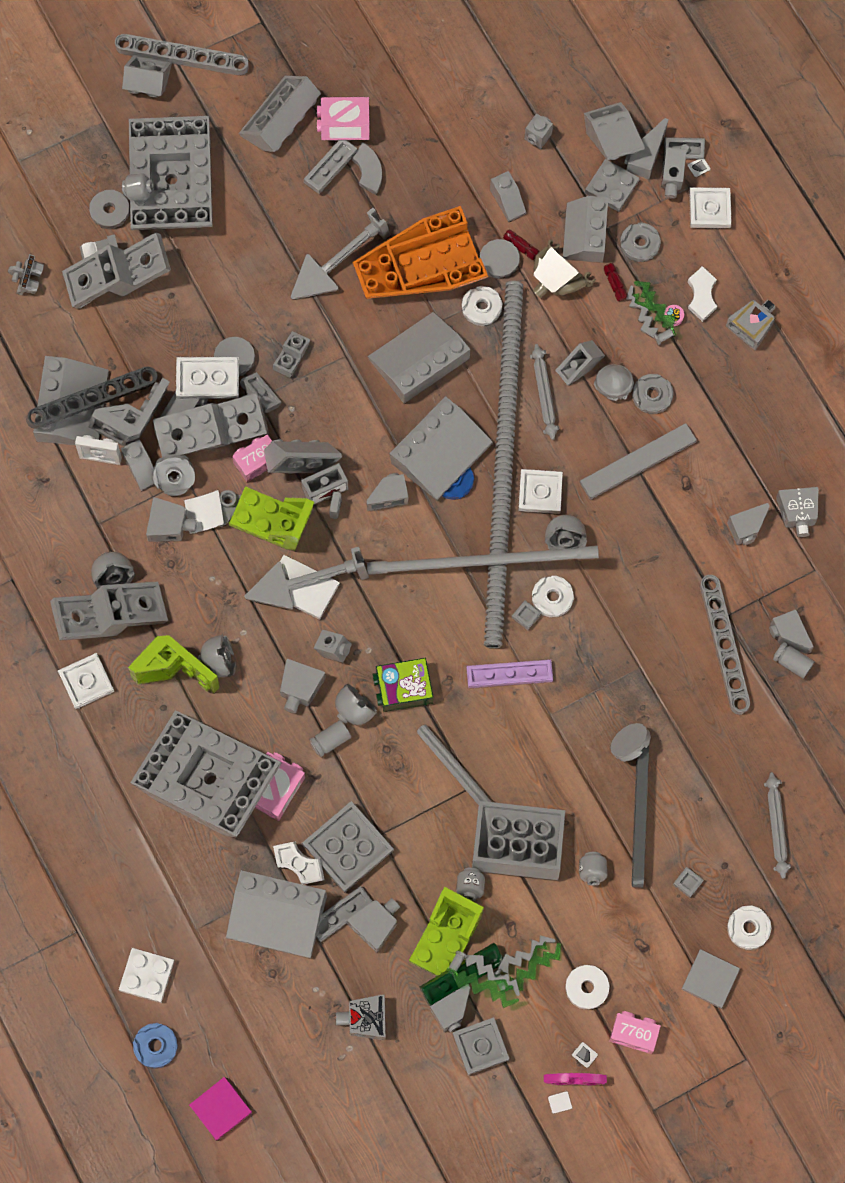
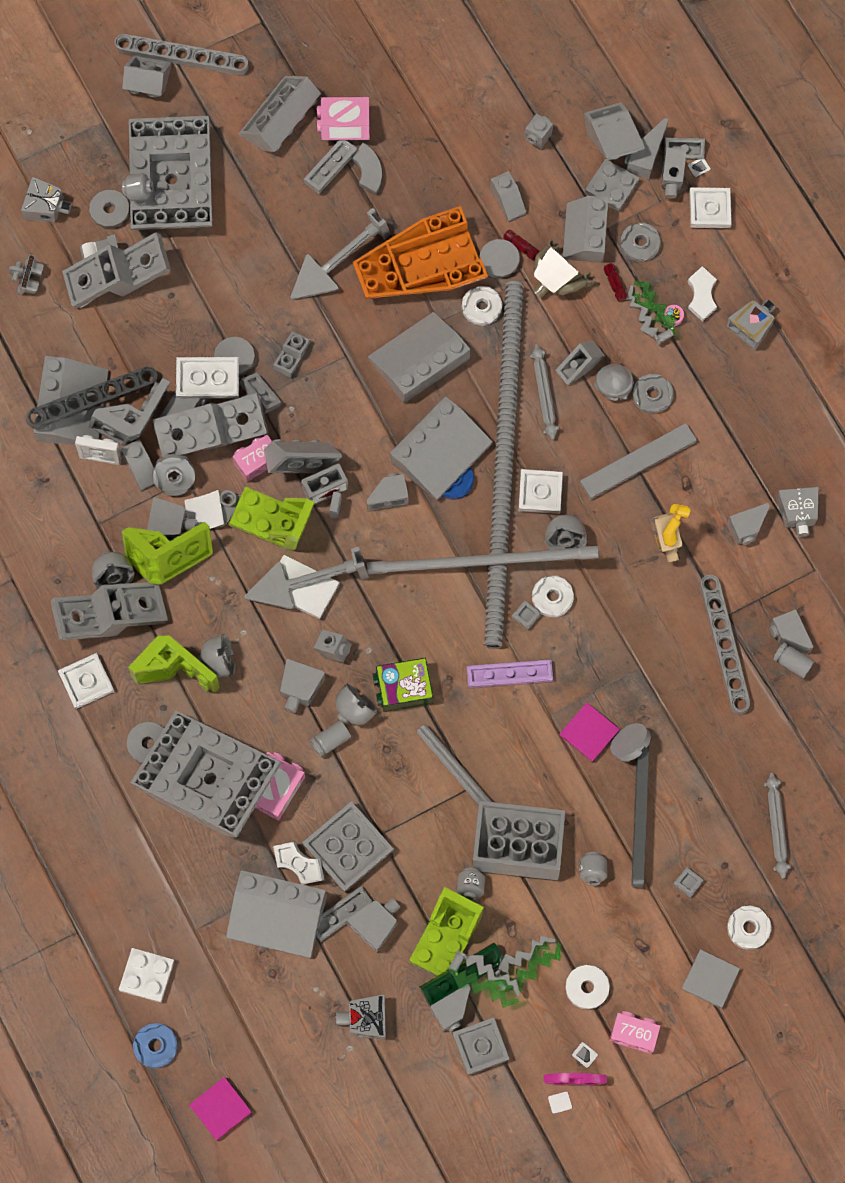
(44, 202): none -> light grey torso
(138, 735): none -> light grey tile
(172, 557): none -> lime bracket
(589, 732): none -> dark pink tile
(667, 532): none -> torso

